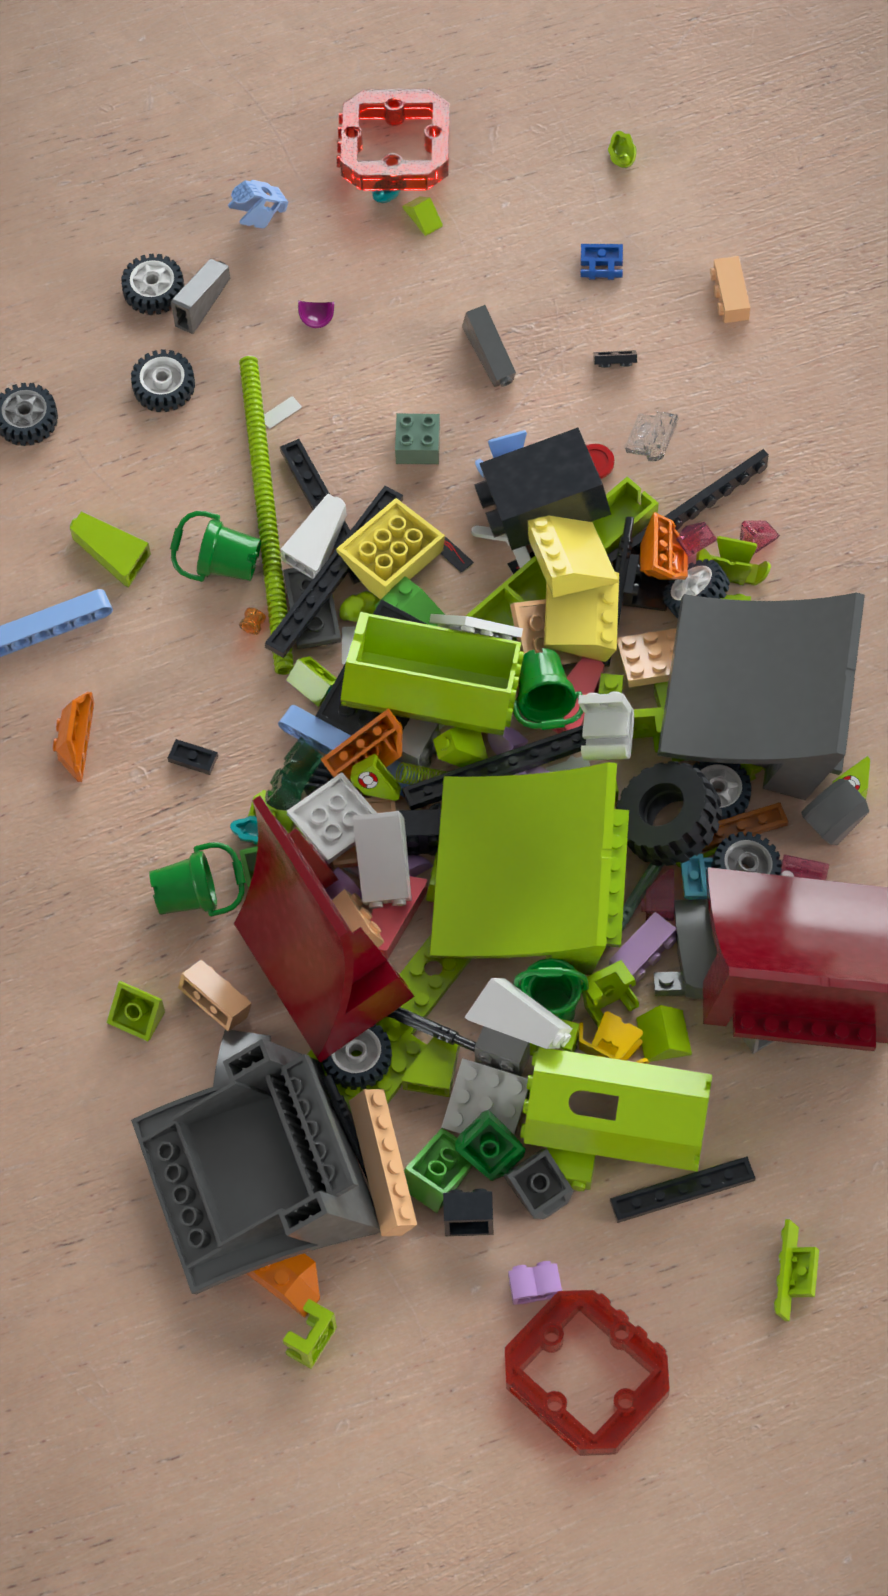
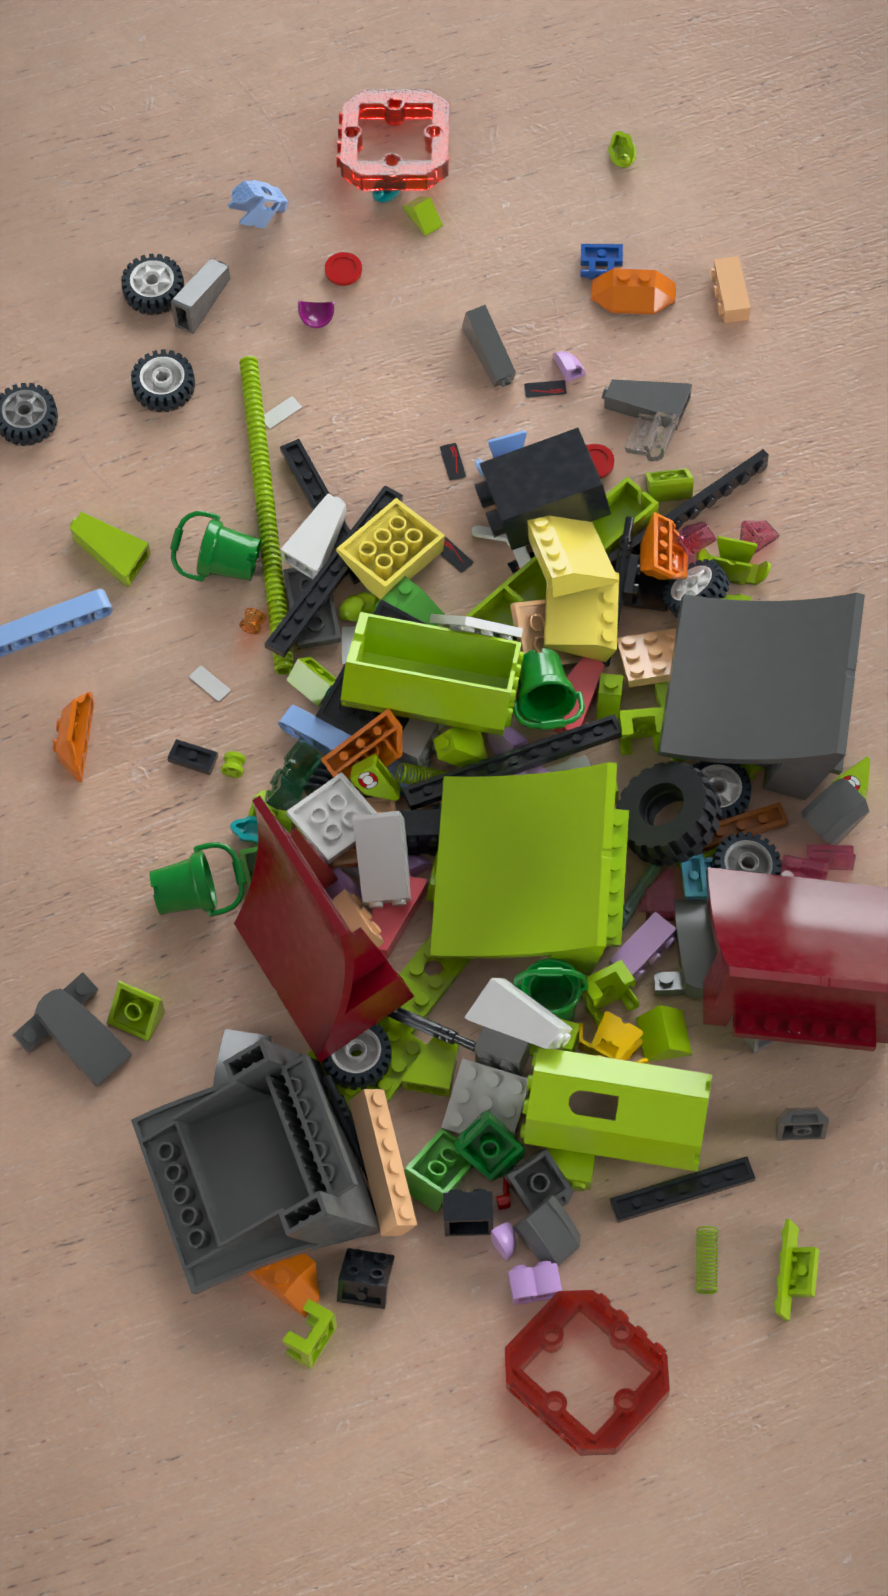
(75, 1030): none -> dark grey slope
(209, 683): none -> white sticker
(214, 995): light nougat brick -> none
(233, 764): none -> lime wheel
(343, 268): none -> red piece
(365, 1278): none -> black bracket
(417, 438): sand green brick -> none
(452, 461): none -> black sticker
(503, 1201): none -> red hand
(504, 1240): none -> lavender brick
(545, 388): none -> black sticker
(549, 1232): none -> dark grey slope
(568, 365): none -> lavender brick
(606, 726): white piece -> none
(624, 358): black plate -> none
(633, 291): none -> orange wedge
(647, 397): none -> dark grey slope
(670, 484): none -> lime slope
(706, 1260): none -> lime piece
(801, 1124): none -> dark grey slope
(837, 856): none -> clear pink panel

